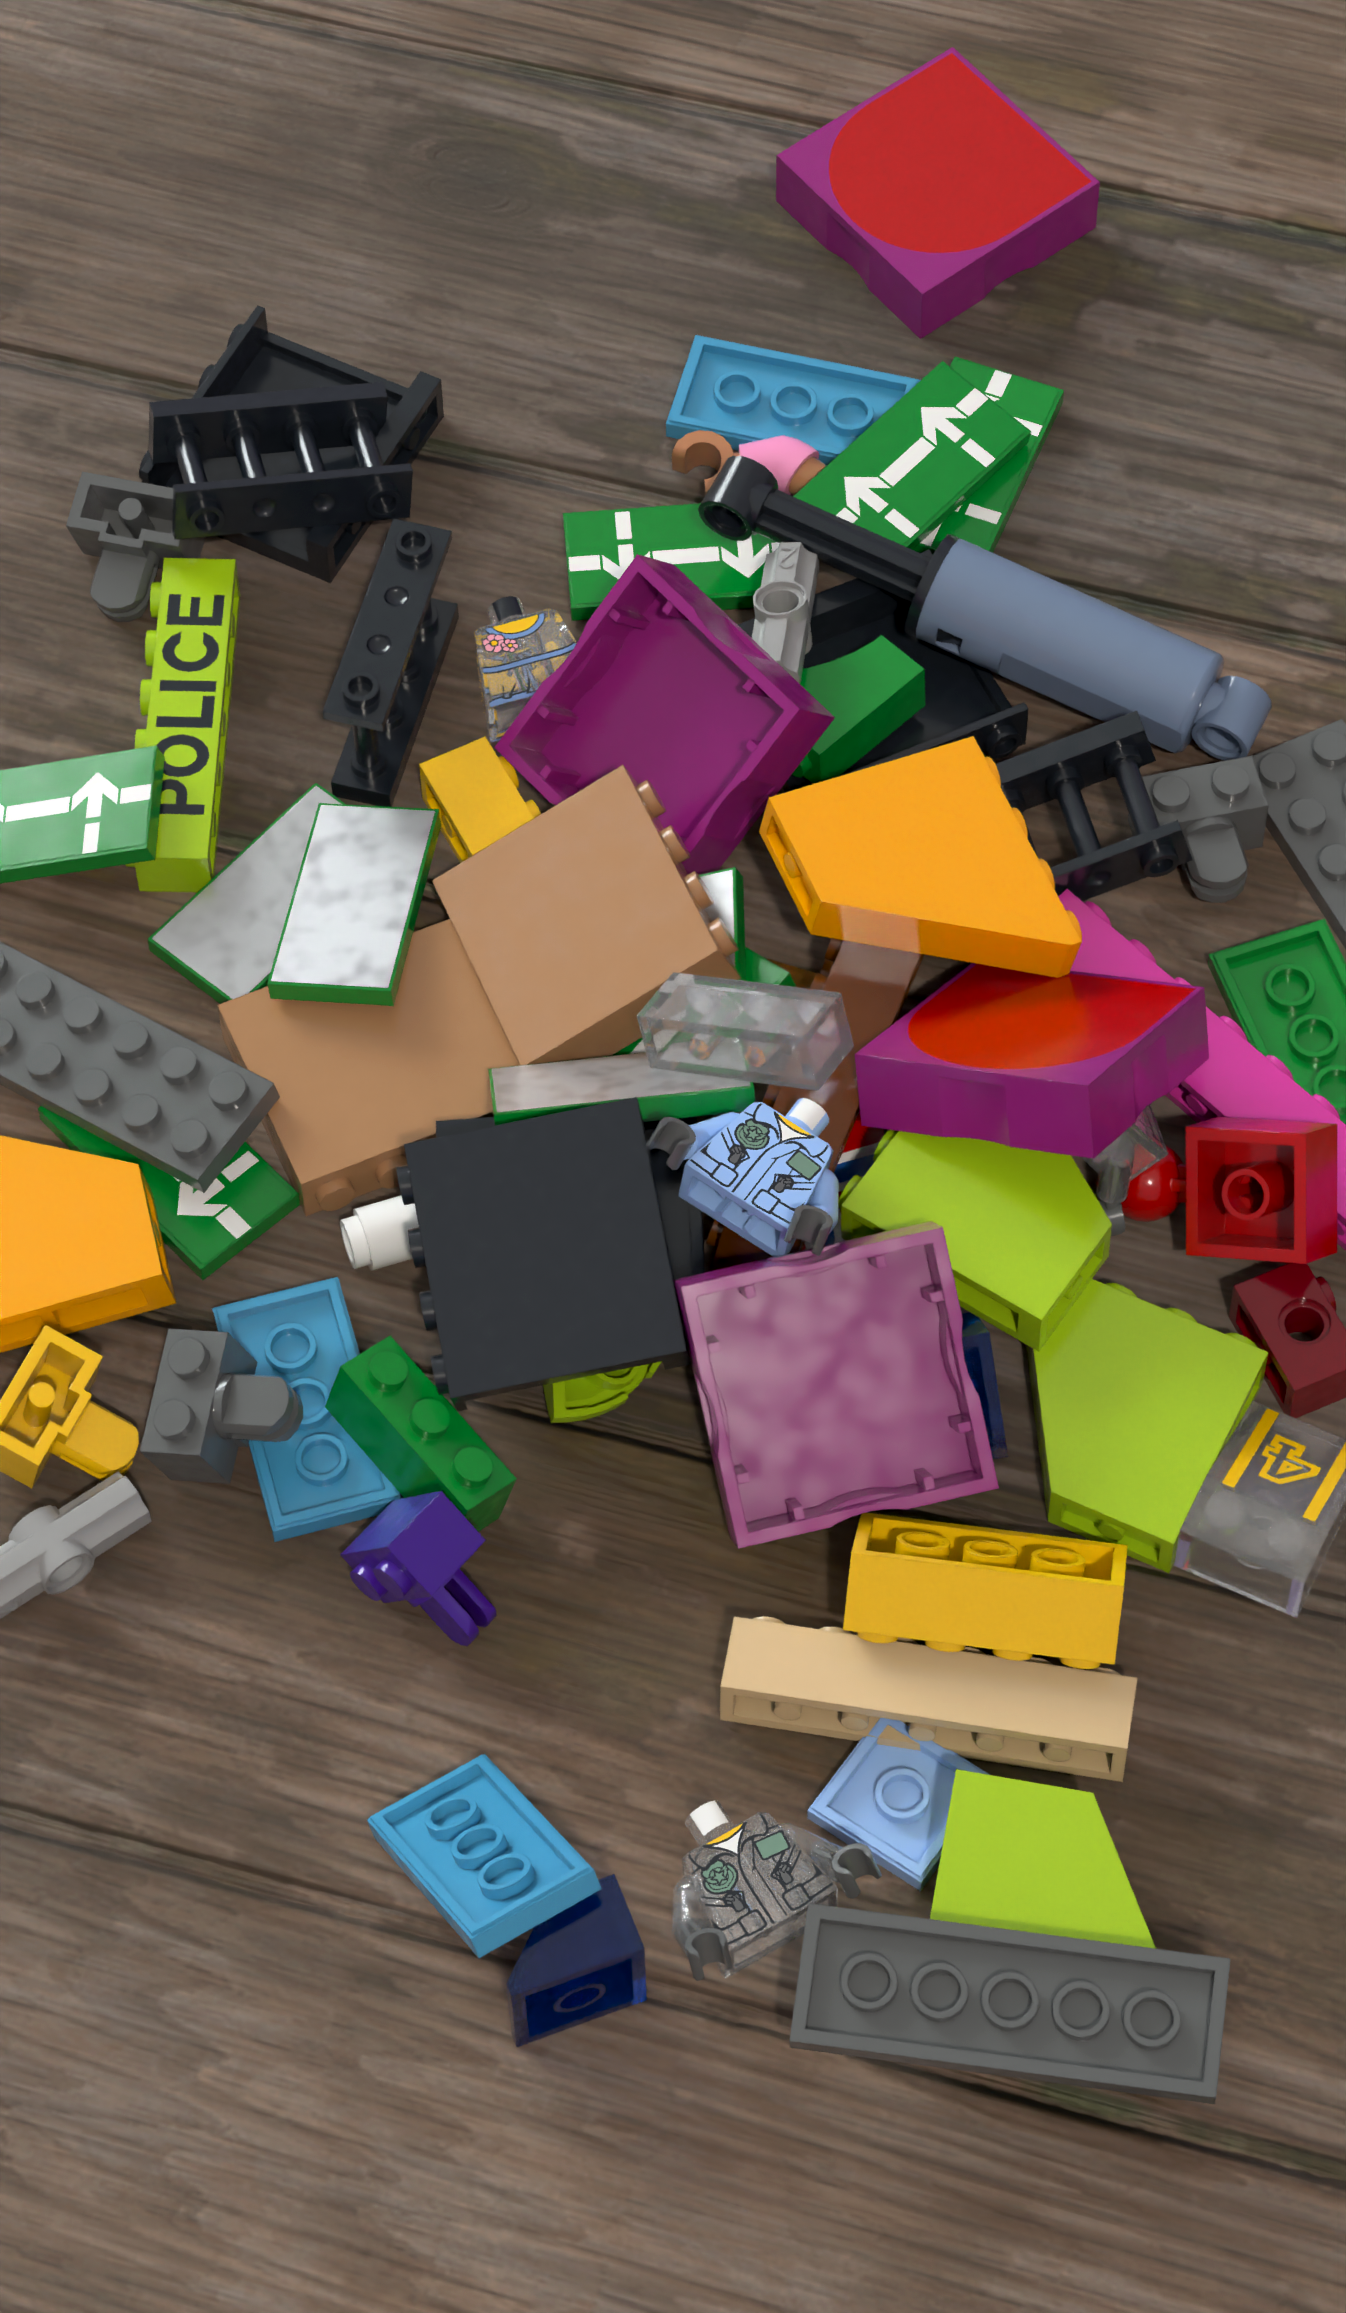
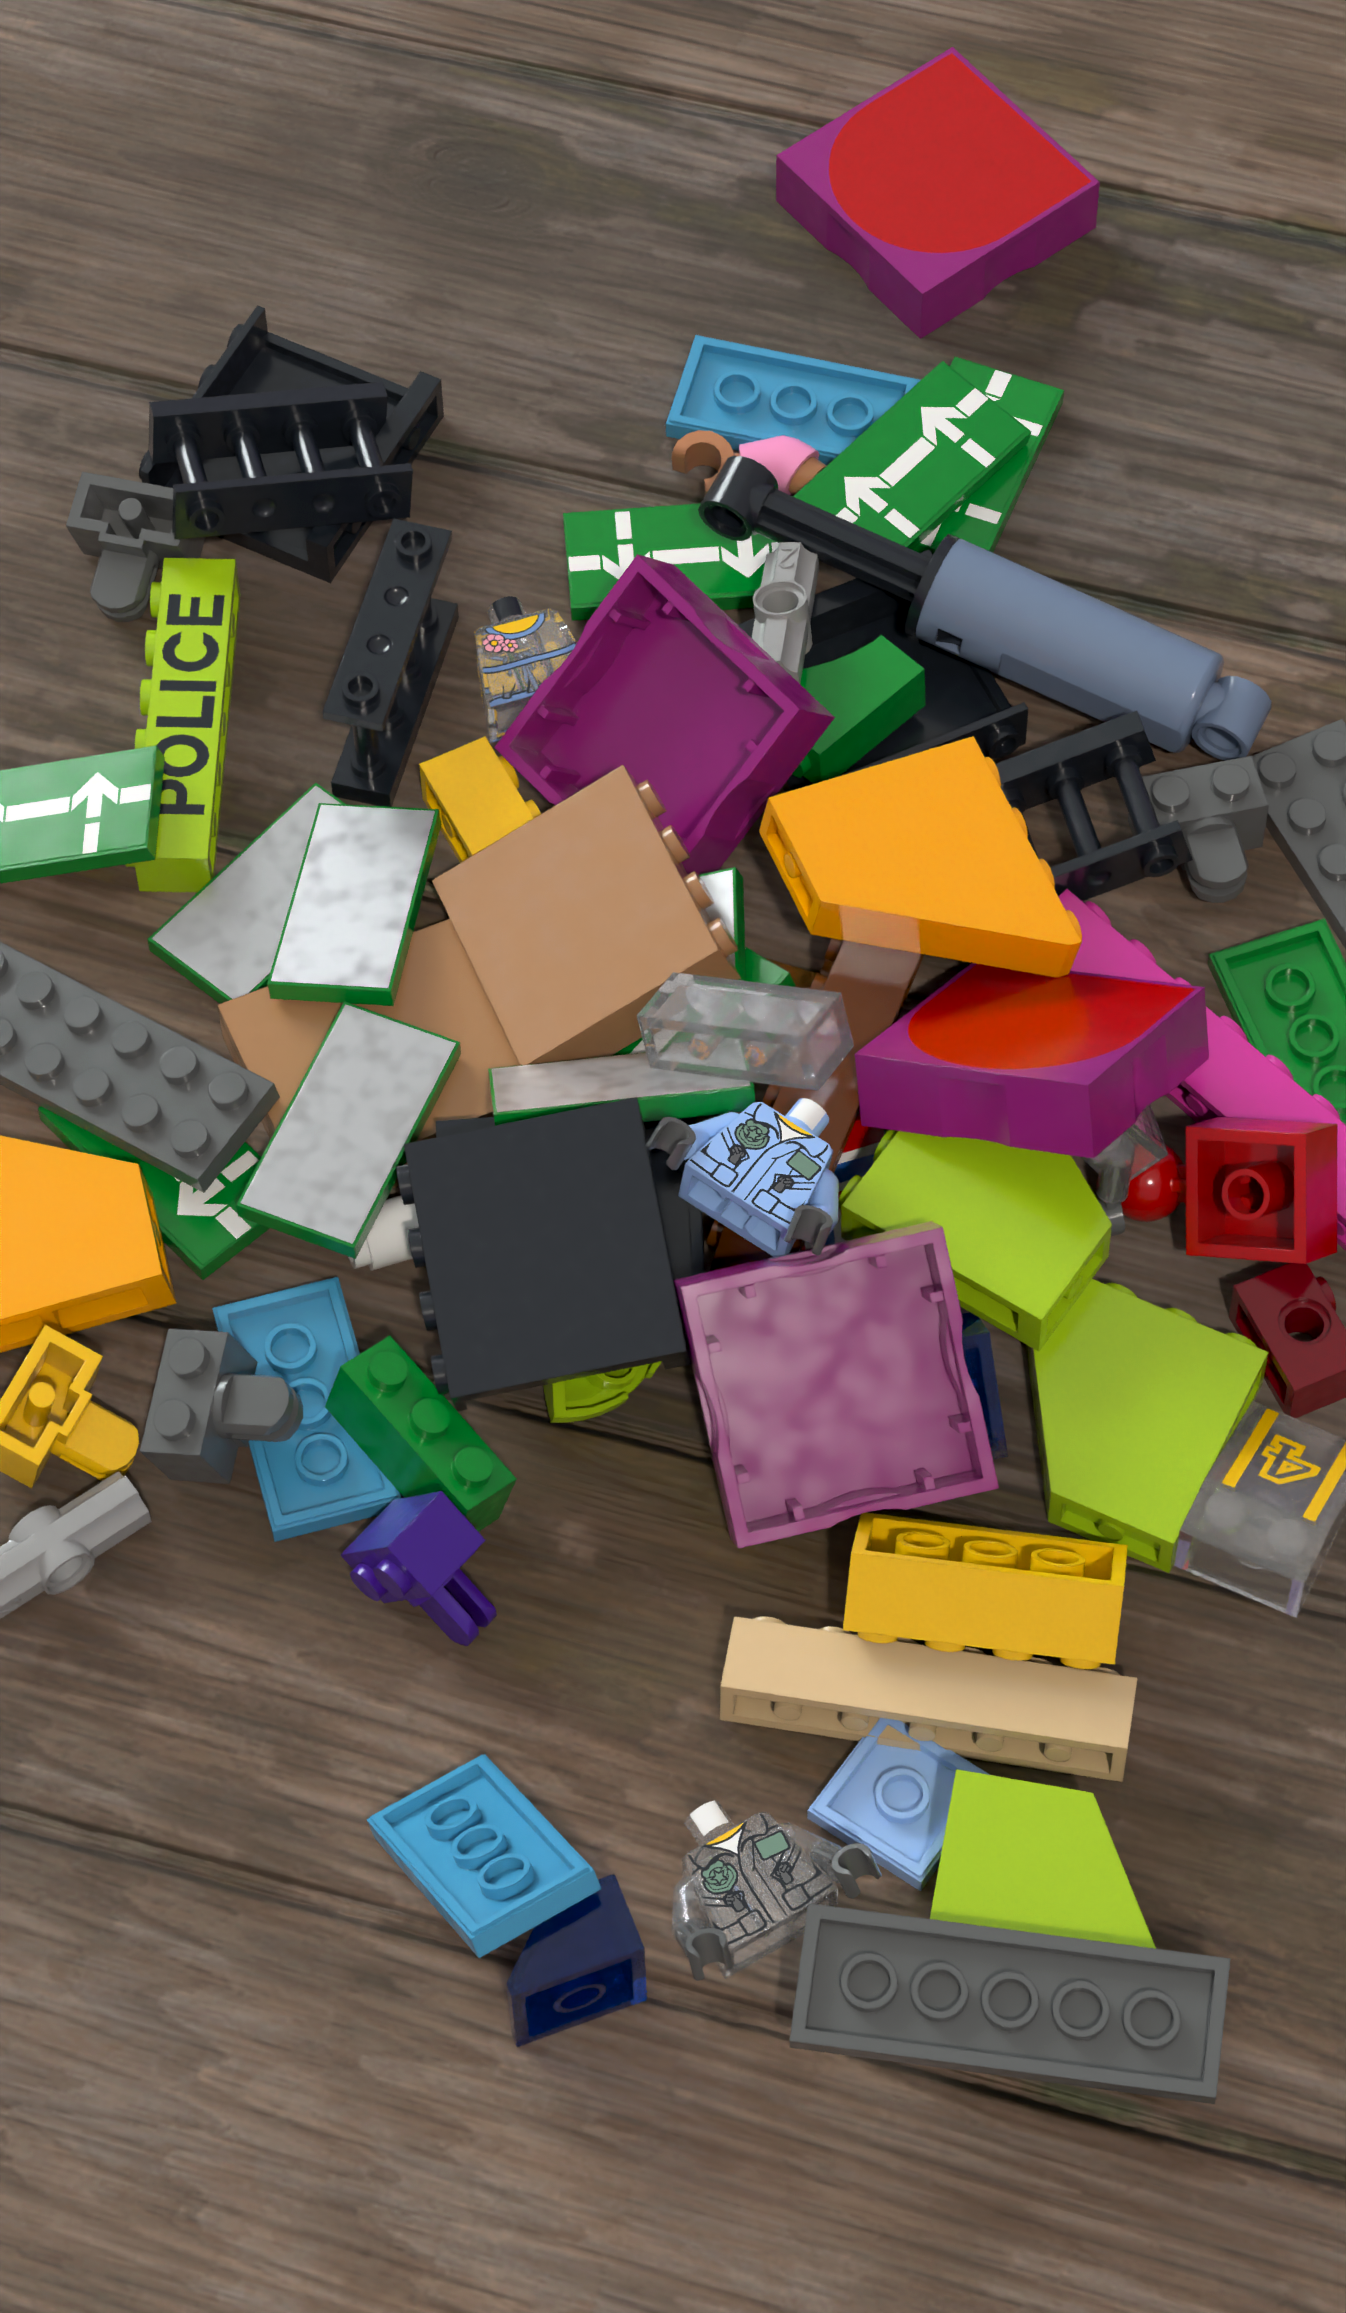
(348, 1129): none -> flat silver tile

